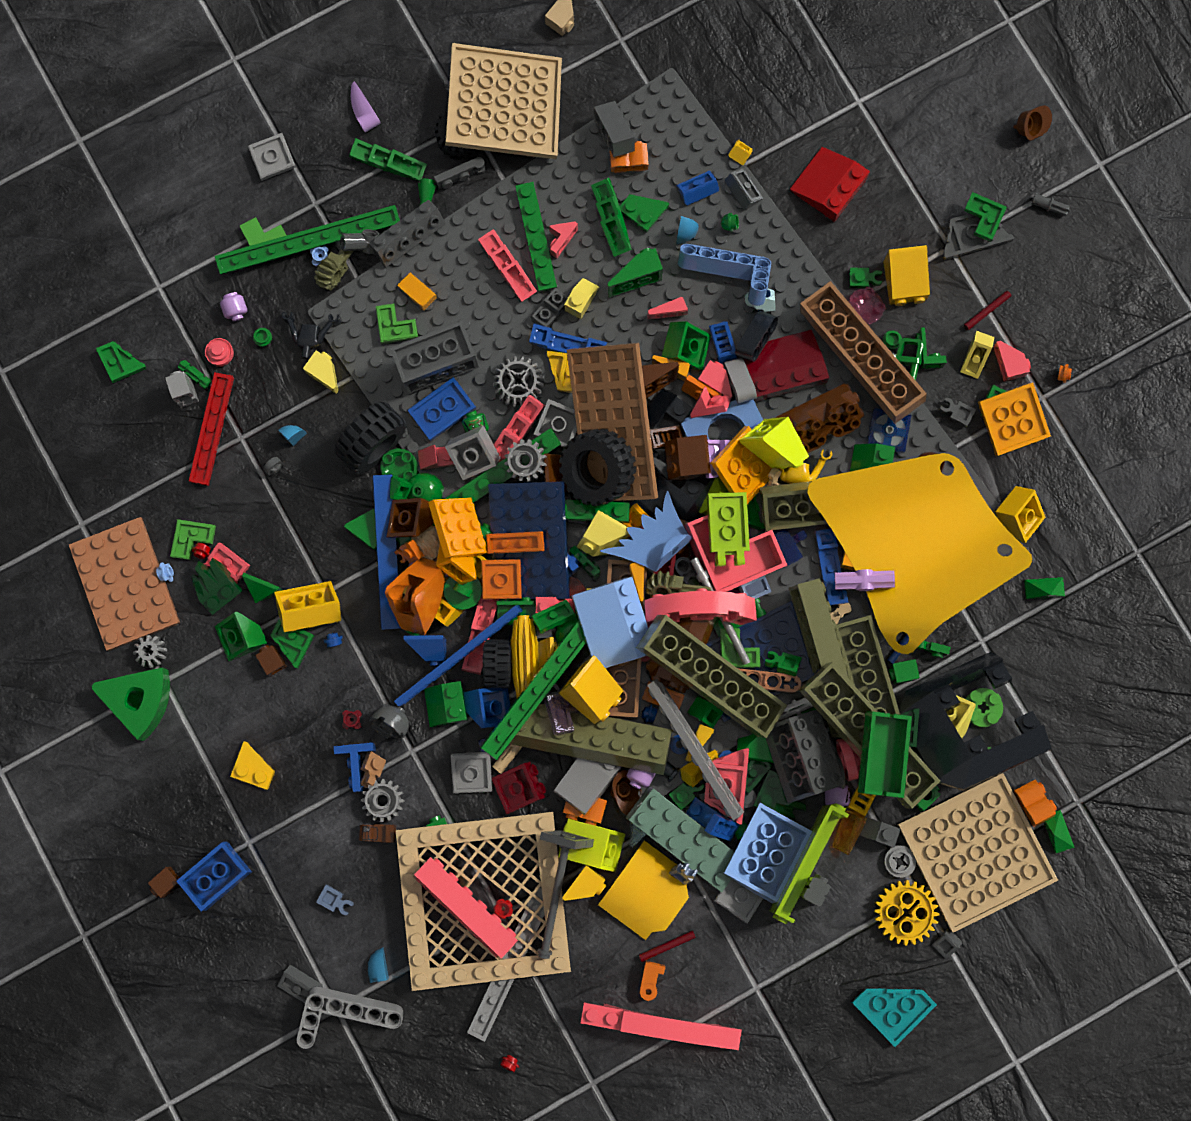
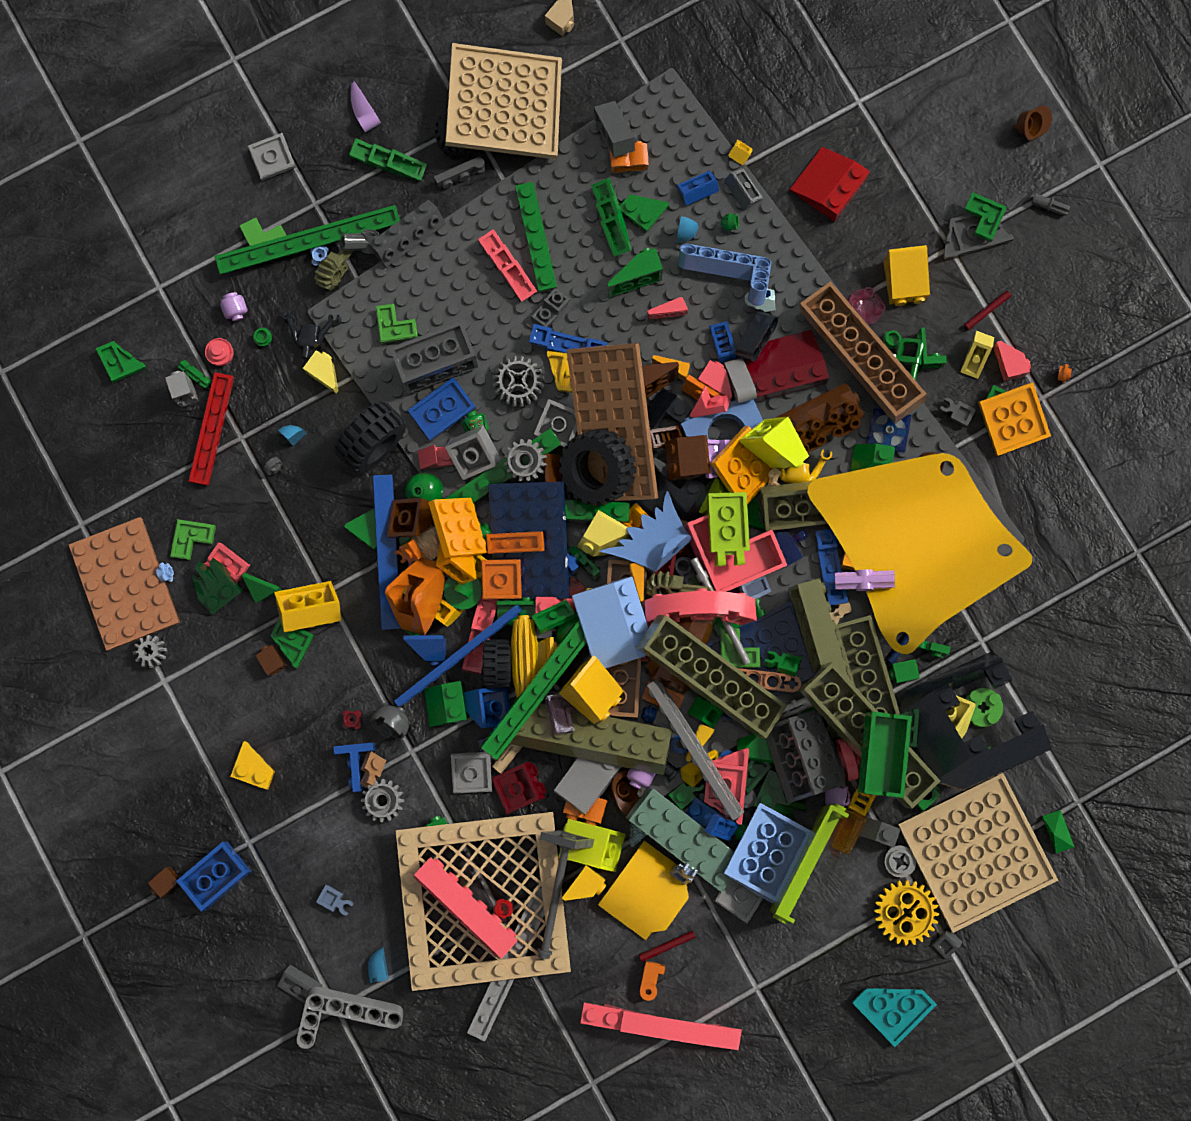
(137, 699): green piece -> none
(201, 551): red plate -> none
(239, 636): green slope -> none
(333, 639): blue plate -> none
(377, 833): reddish brown leg -> none
(399, 464): green dish -> none
(399, 488): green slope -> none
(417, 291): light orange slope -> none
(426, 189): green cone -> none
(509, 1063): red plate -> none
(519, 425): coral slope -> none
(564, 233): coral slope -> none
(581, 298): light yellow slope -> none
(686, 344): green slope -> none
(815, 890): dark grey brick -> none
(861, 278): green plate -> none
(1021, 513): yellow slope -> none
(1035, 803): orange brick -> none
(1044, 588): green slope -> none

